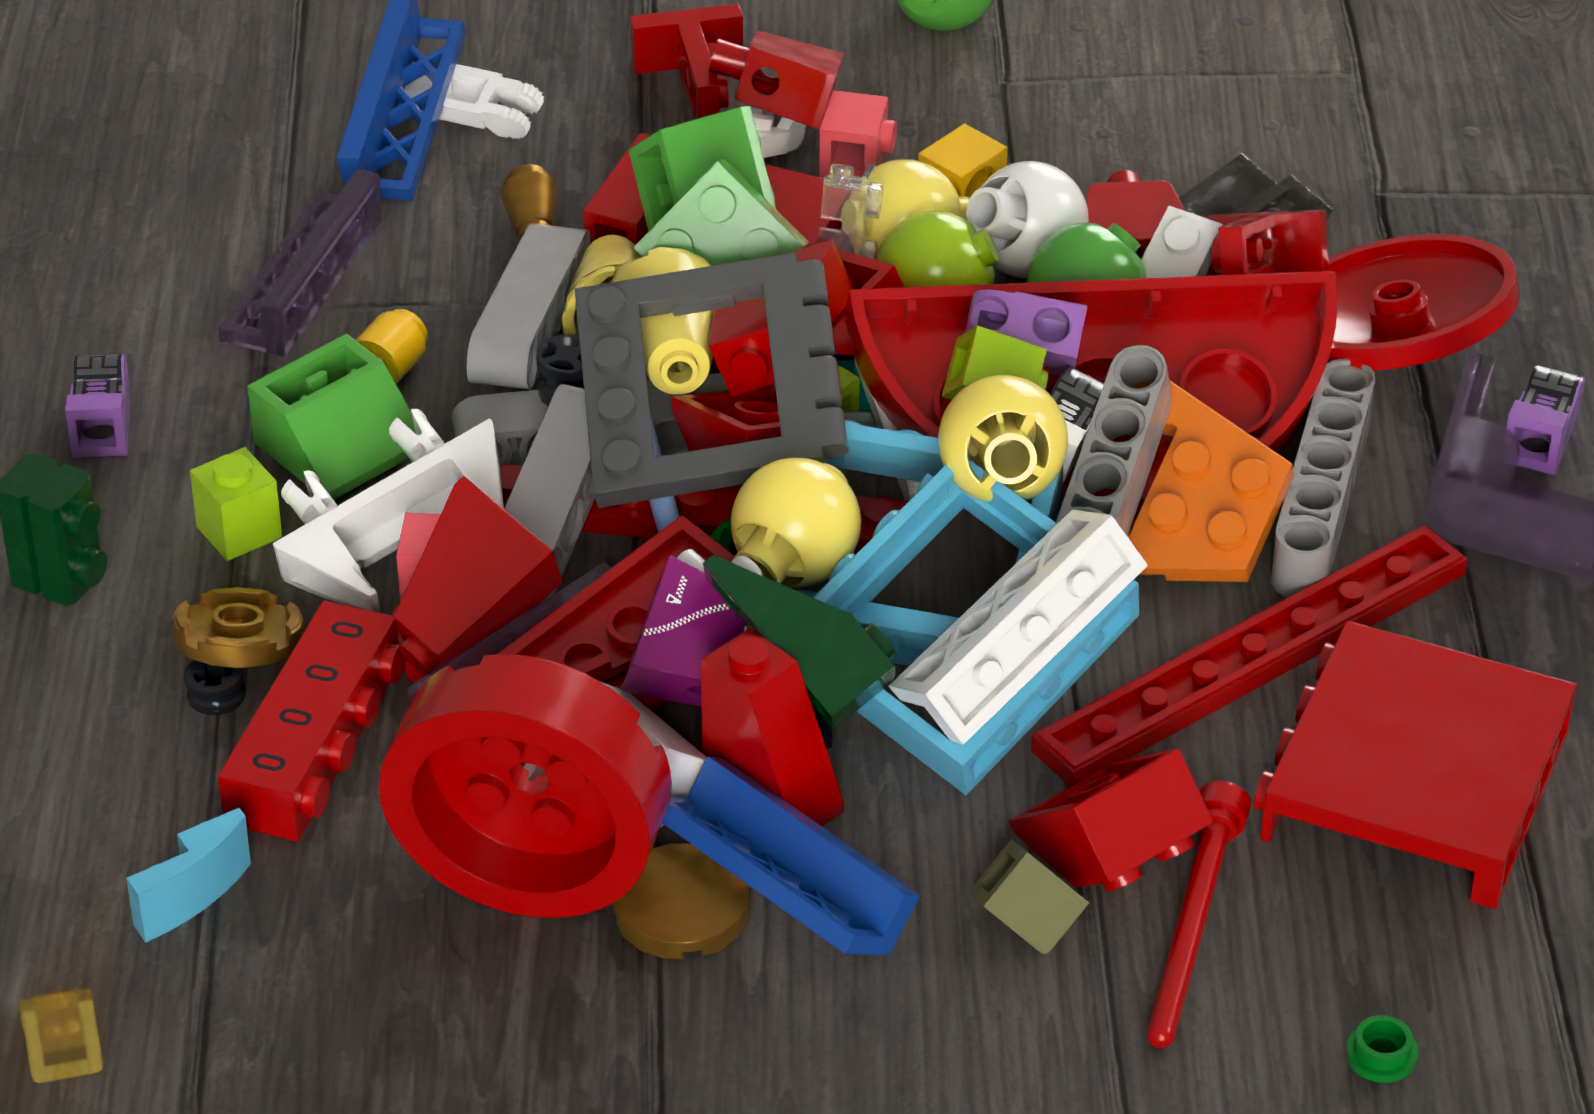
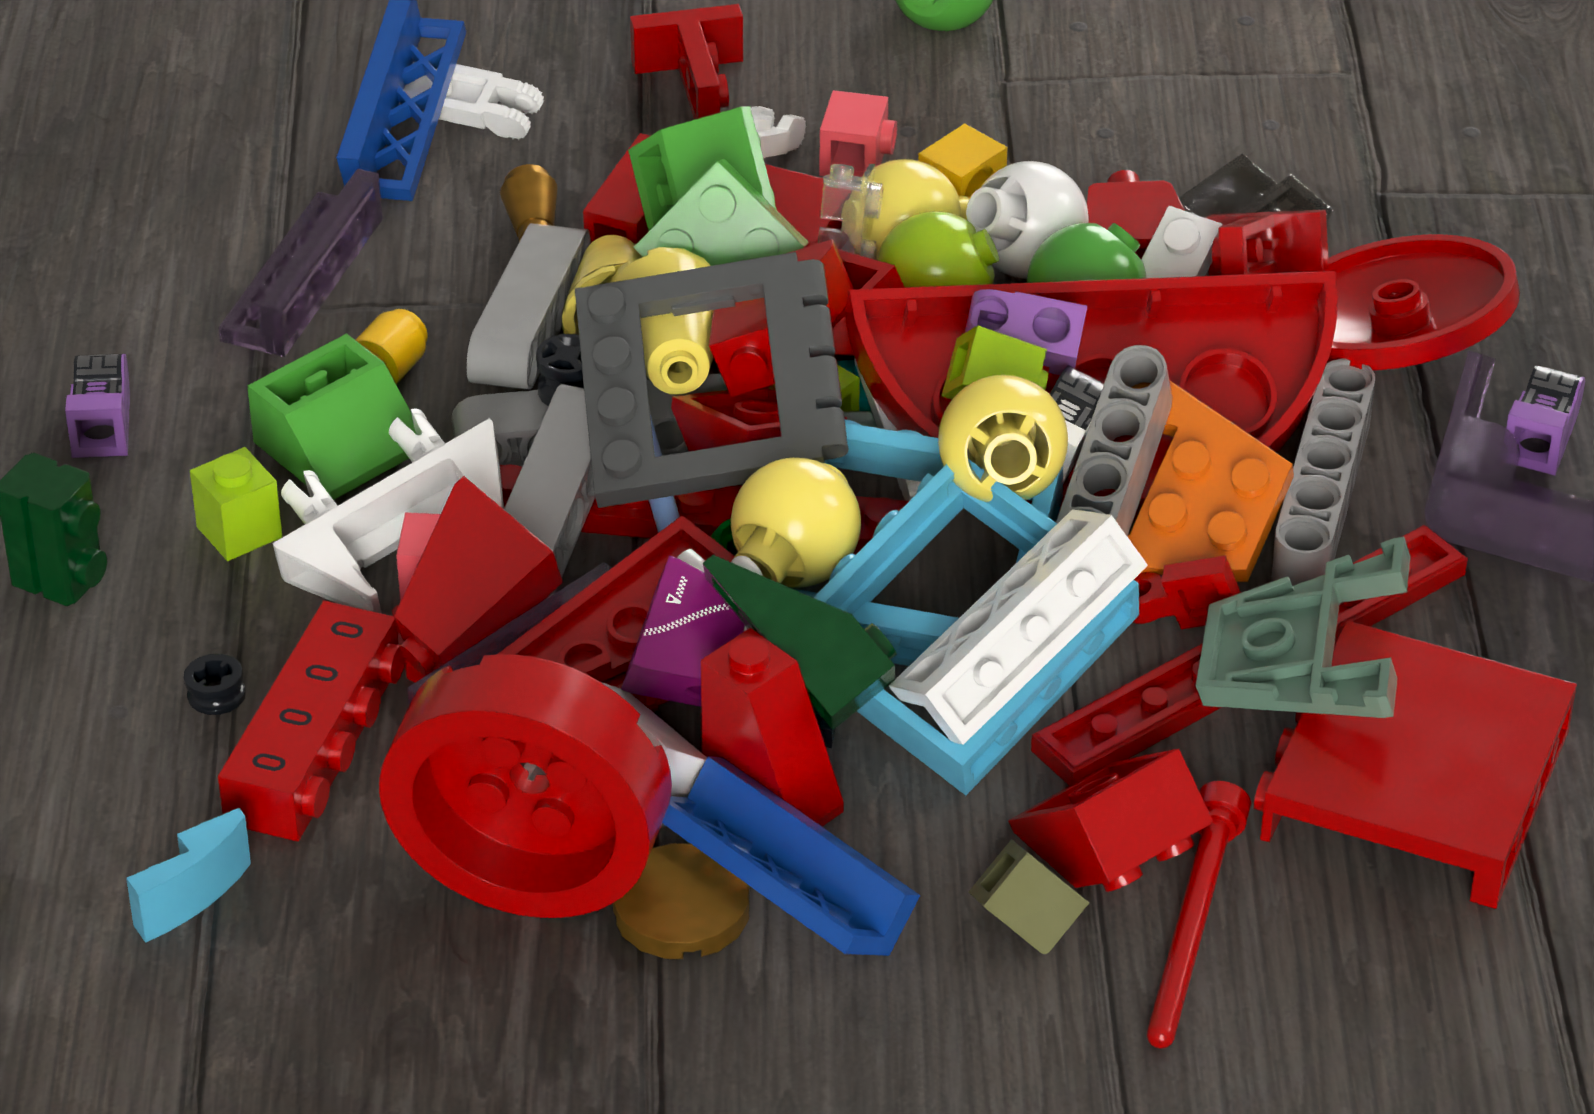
(61, 1034): clear yellow slope -> none
(237, 628): pearl gold tile -> none
(803, 78): red torso -> none
(1185, 591): none -> red plate
(1278, 642): none -> sand green wing
(1382, 1049): green plate -> none

